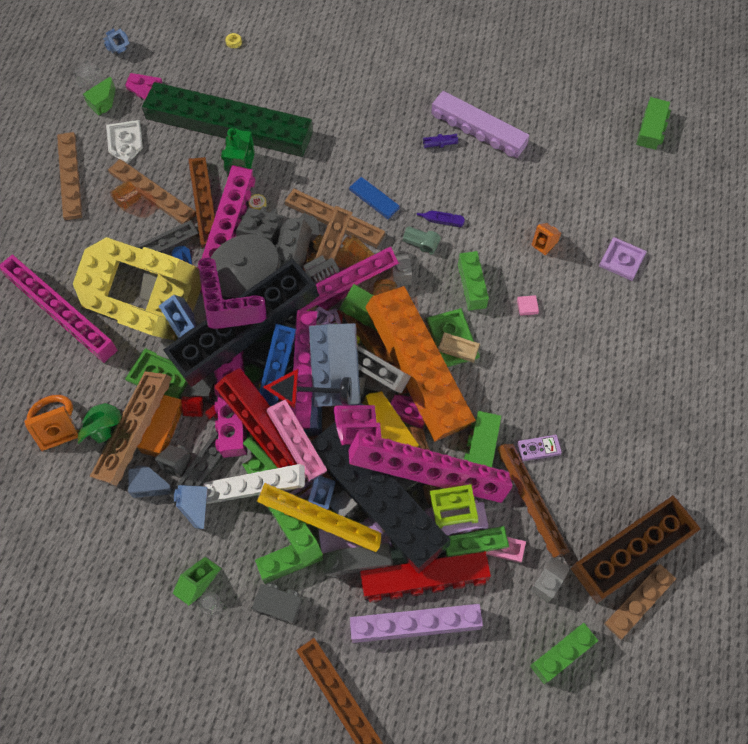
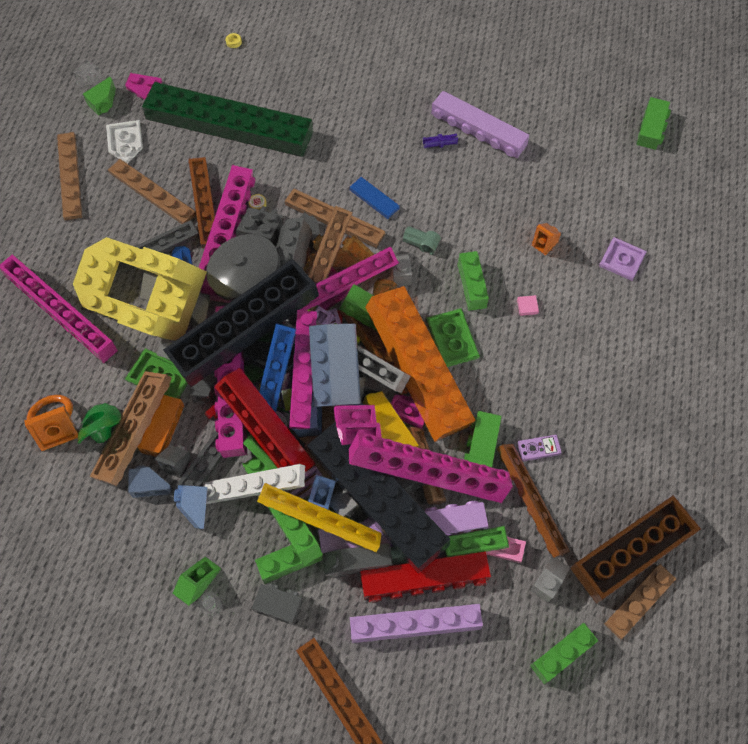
(120, 37): medium blue brick -> none
(125, 195): clear orange piece -> none
(178, 315): medium blue slope -> none
(192, 406): red tile -> none
(227, 312): magenta beam -> none
(238, 150): green brick -> none
(287, 388): black piece -> none
(296, 439): bright pink plate -> none
(318, 265): dark grey piece -> none
(443, 218): dark purple piece -> none
(453, 499): lime plate -> none
(458, 347): tan tile -> none

